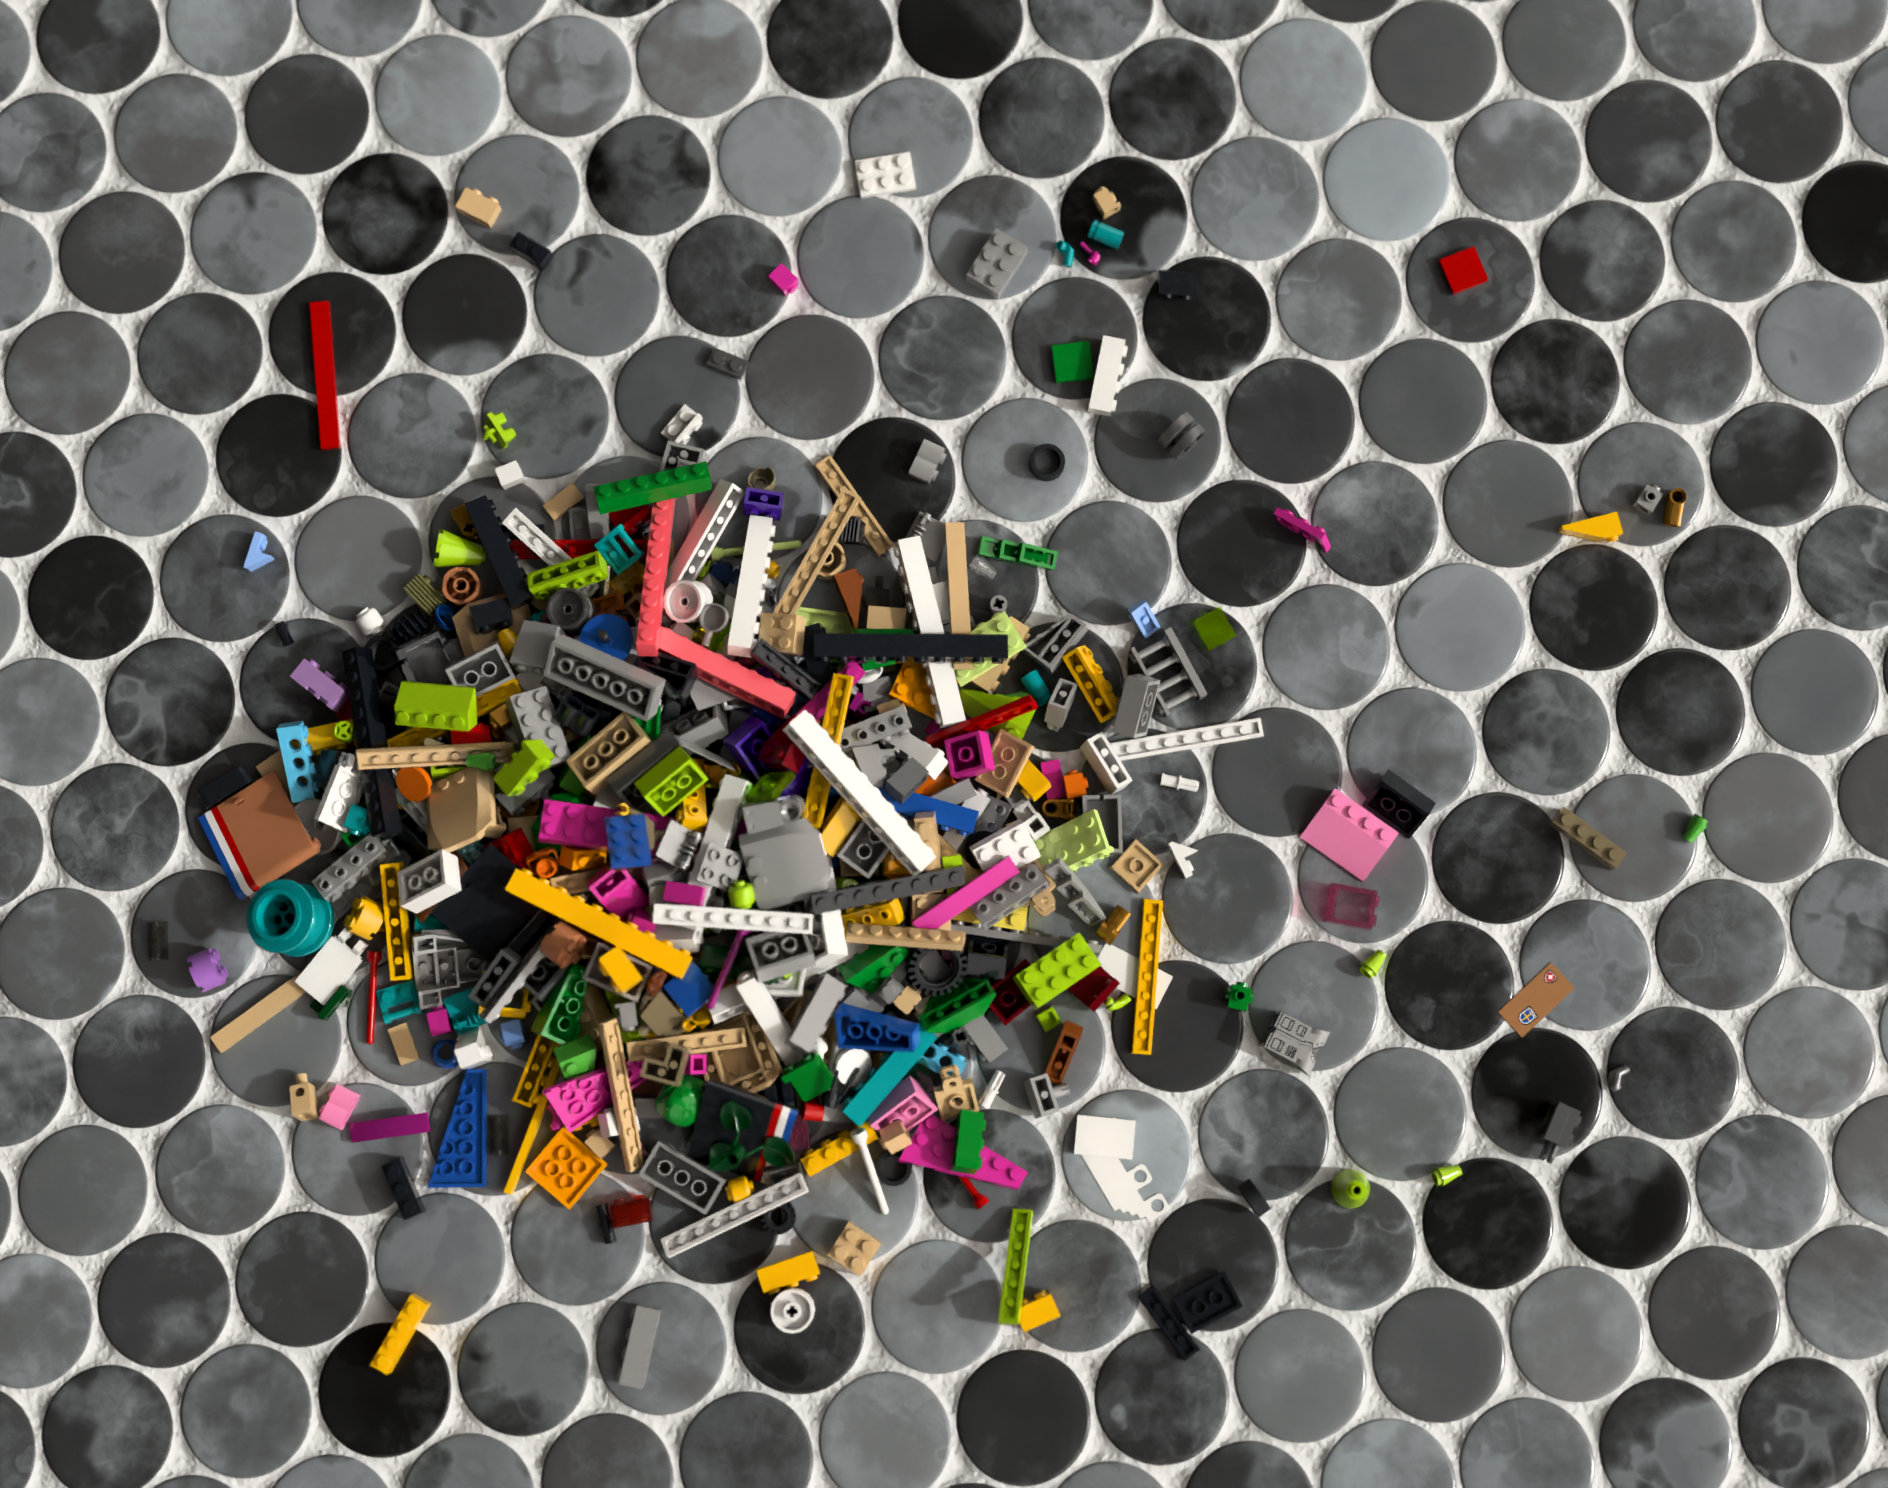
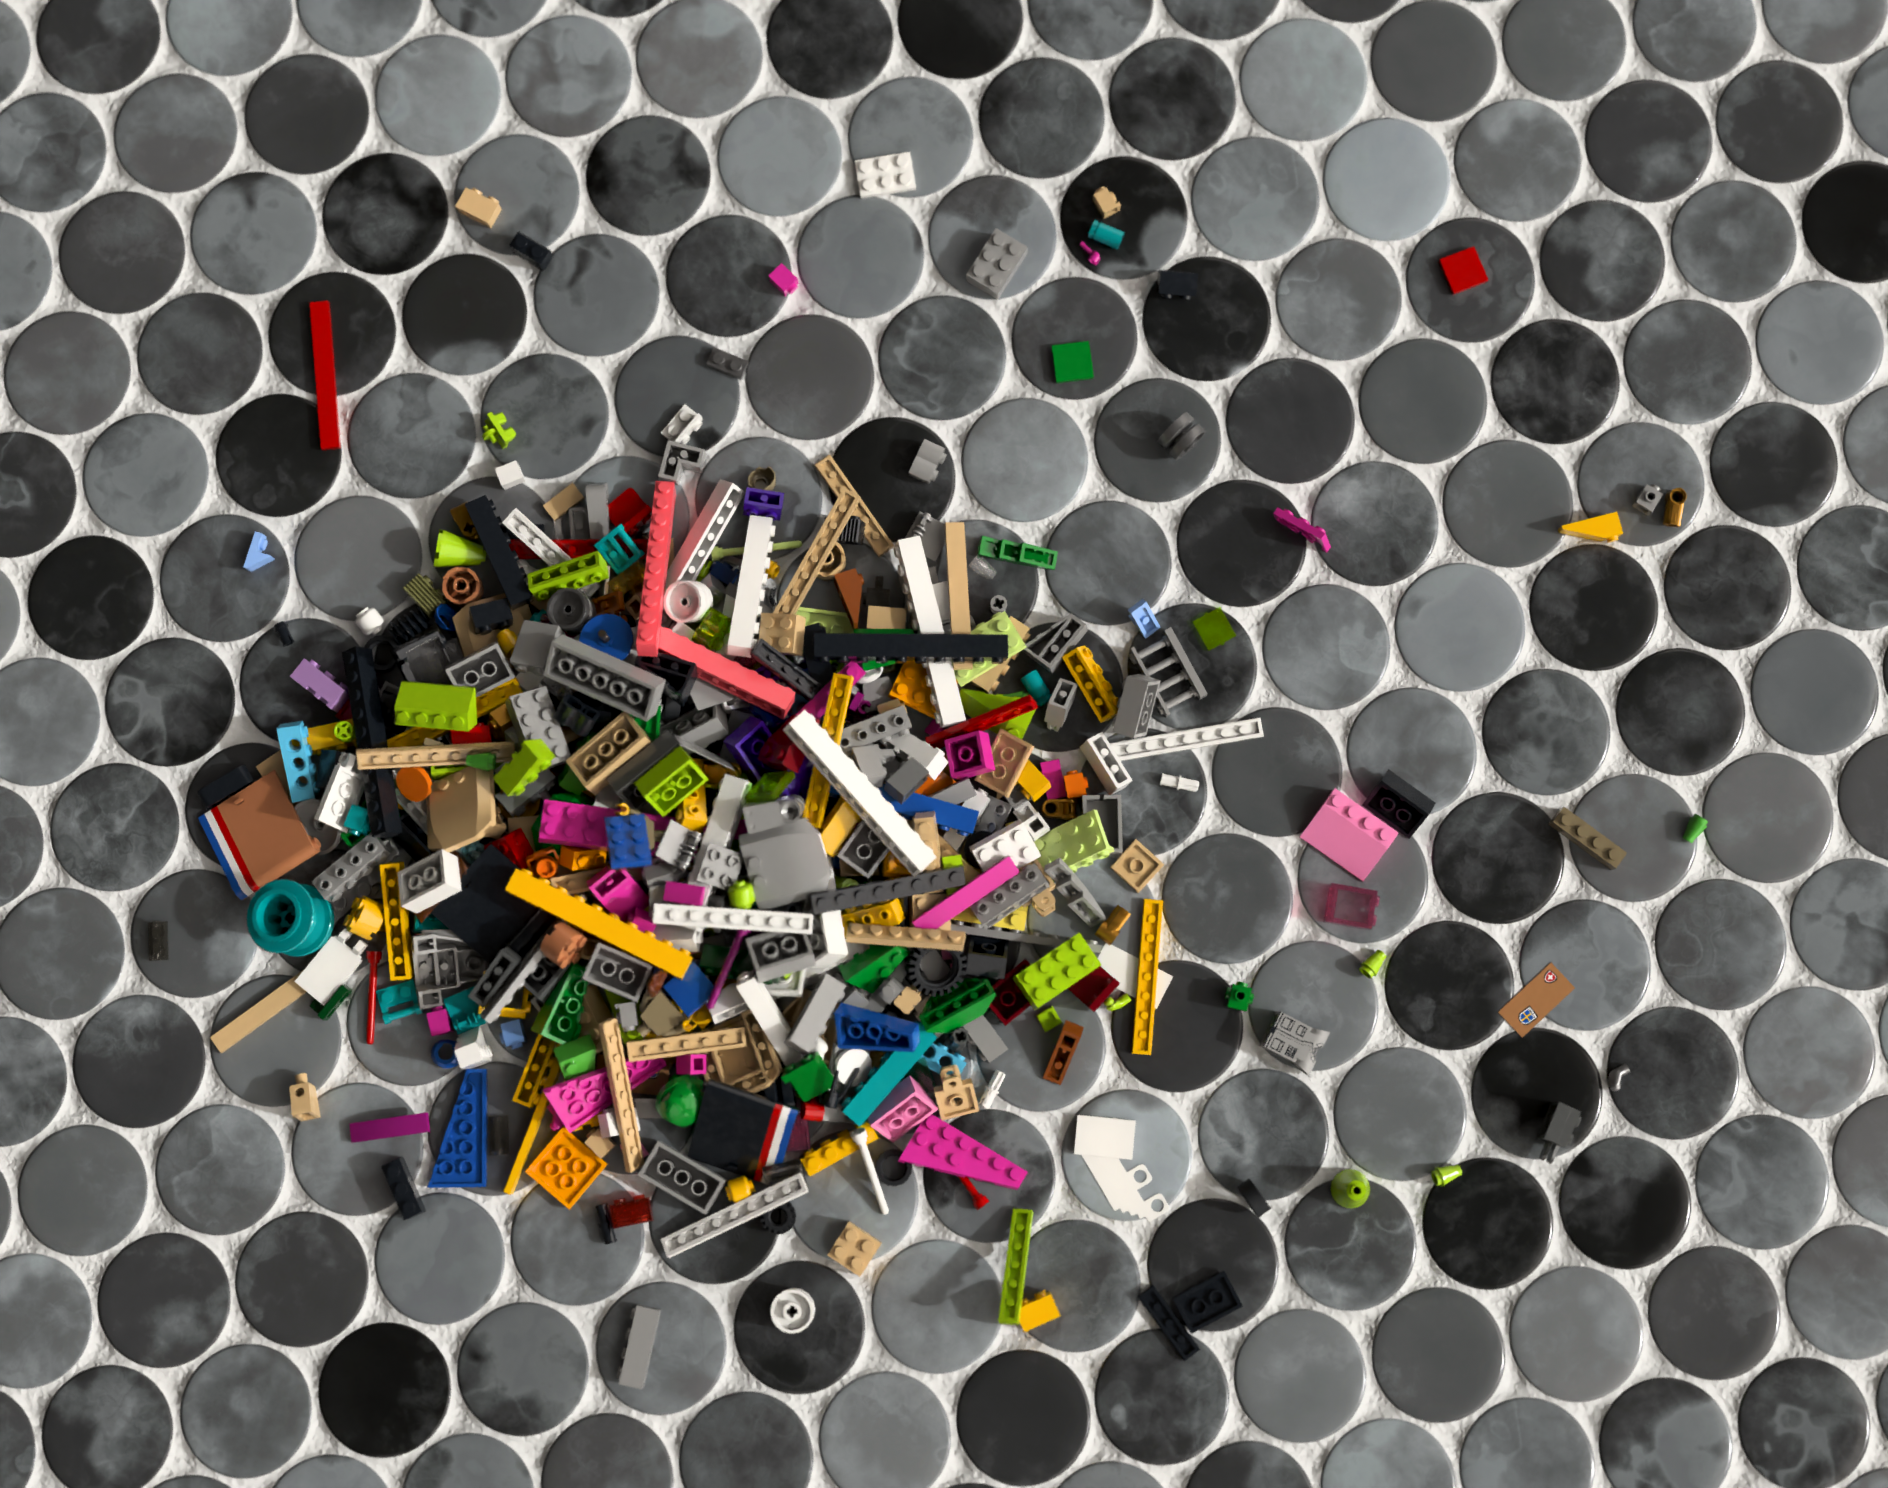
(207, 969): medium lavender brick -> none
(339, 1107): bright pink brick -> none
(400, 1334): yellow brick -> none
(403, 1043): tan tile -> none
(620, 969): yellow brick -> none
(652, 488): green brick -> none
(671, 1069): dark tan brick -> none
(713, 619): light grey piece -> none
(727, 1157): dark green plant -> none
(788, 1272): yellow brick -> none
(894, 1137): tan brick -> none
(968, 1142): green brick -> none
(1043, 1095): light grey brick -> none
(1047, 448): black tyre -> none
(1067, 251): teal arm -> none
(1106, 376): white brick -> none
(1179, 854): white slope -> none

